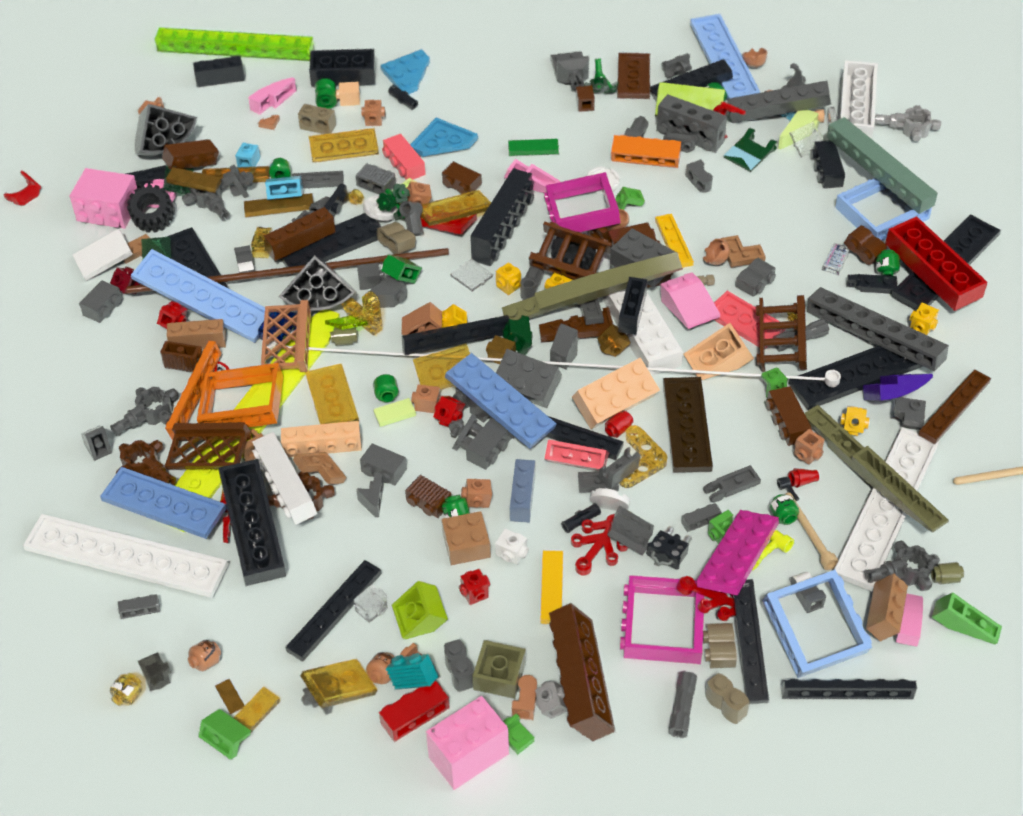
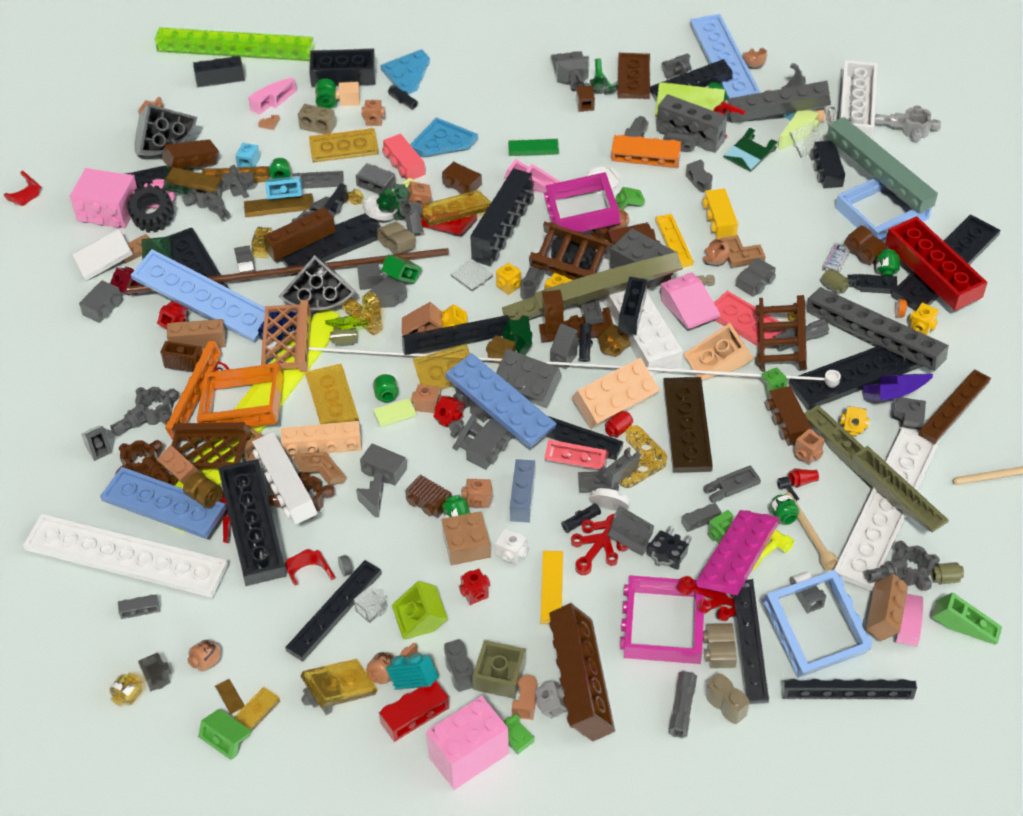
(177, 464): none -> nougat brick
(202, 490): none -> pearl gold wheel
(306, 558): none -> red helmet
(345, 565): none -> dark grey tile
(552, 310): none -> reddish brown brick
(585, 342): none -> black pin
(720, 213): none -> yellow brick
(835, 281): none -> olive brick
(900, 308): none -> orange tile

